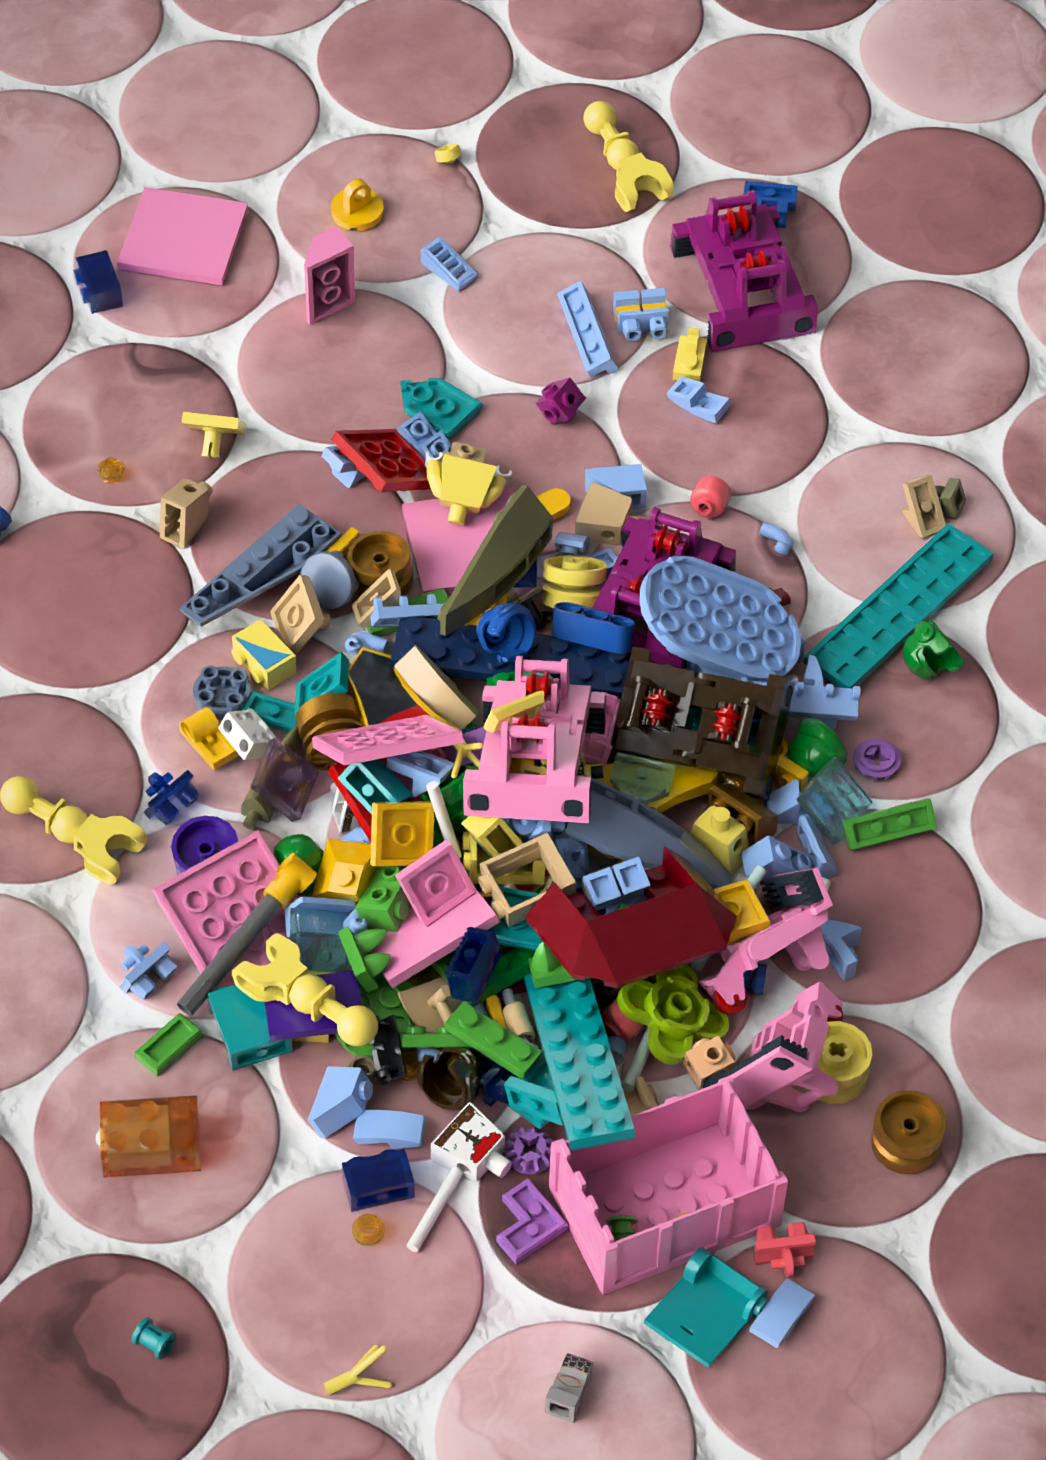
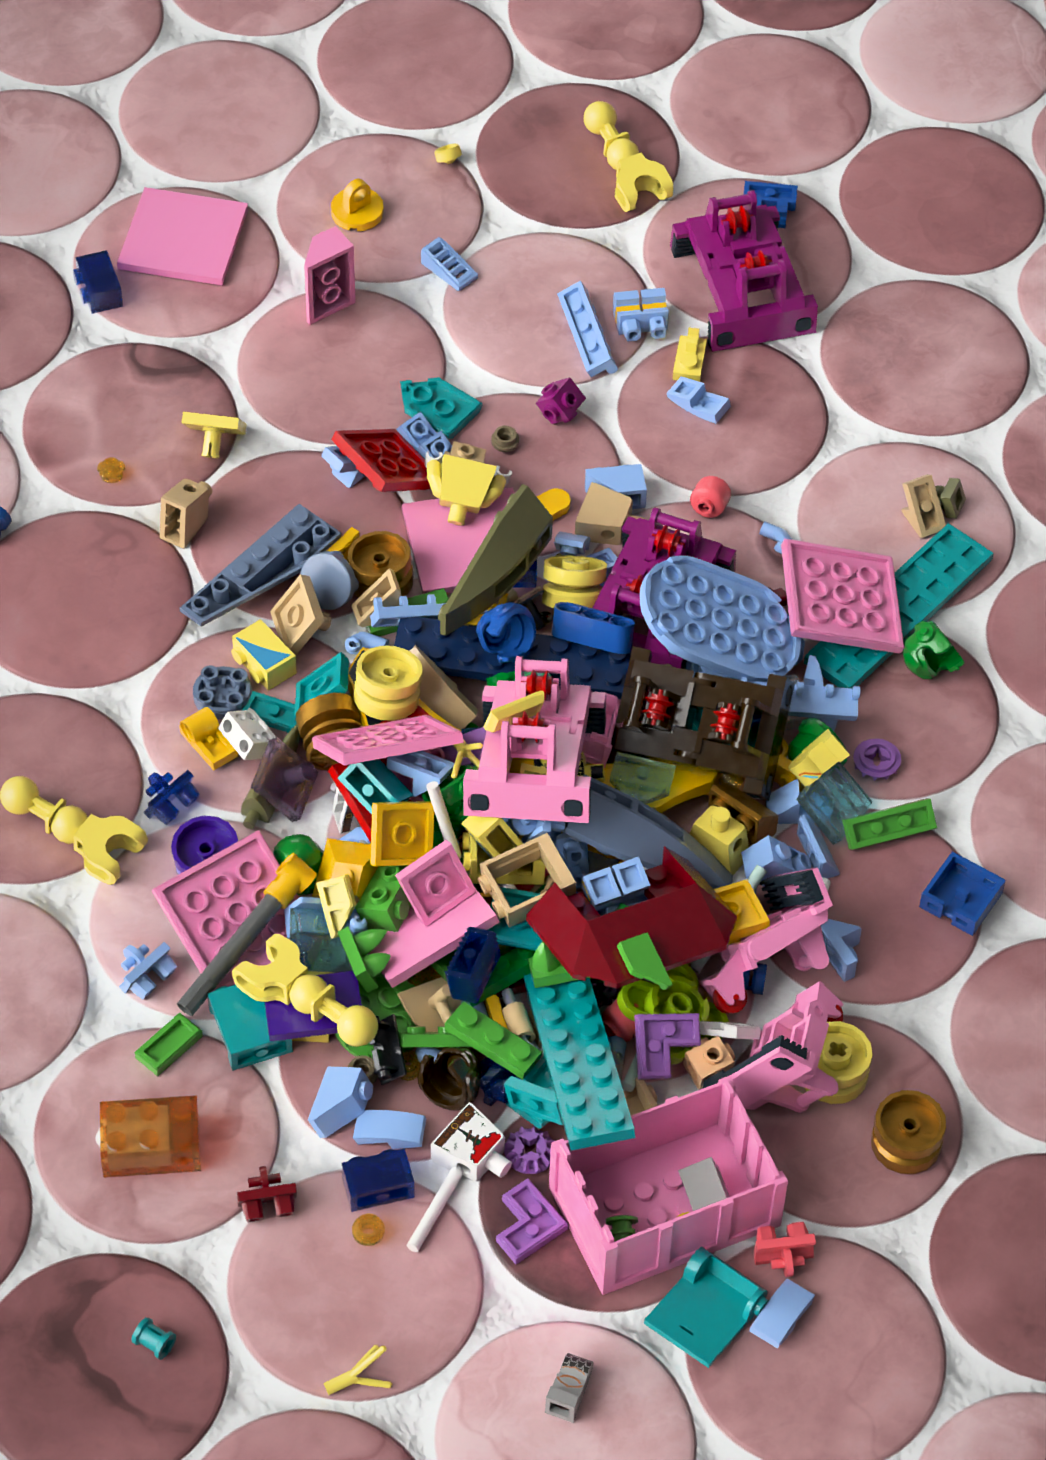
(252, 1200): none -> dark red hips
(337, 902): none -> light yellow tile
(387, 683): none -> light yellow wheel
(505, 439): none -> dark tan plate
(644, 960): none -> bright green tile
(656, 1035): none -> medium lavender tile
(703, 1183): none -> light grey hinge
(730, 1030): none -> white tile
(818, 758): none -> light yellow leg
(842, 596): none -> bright pink tile
(962, 893): none -> blue piece

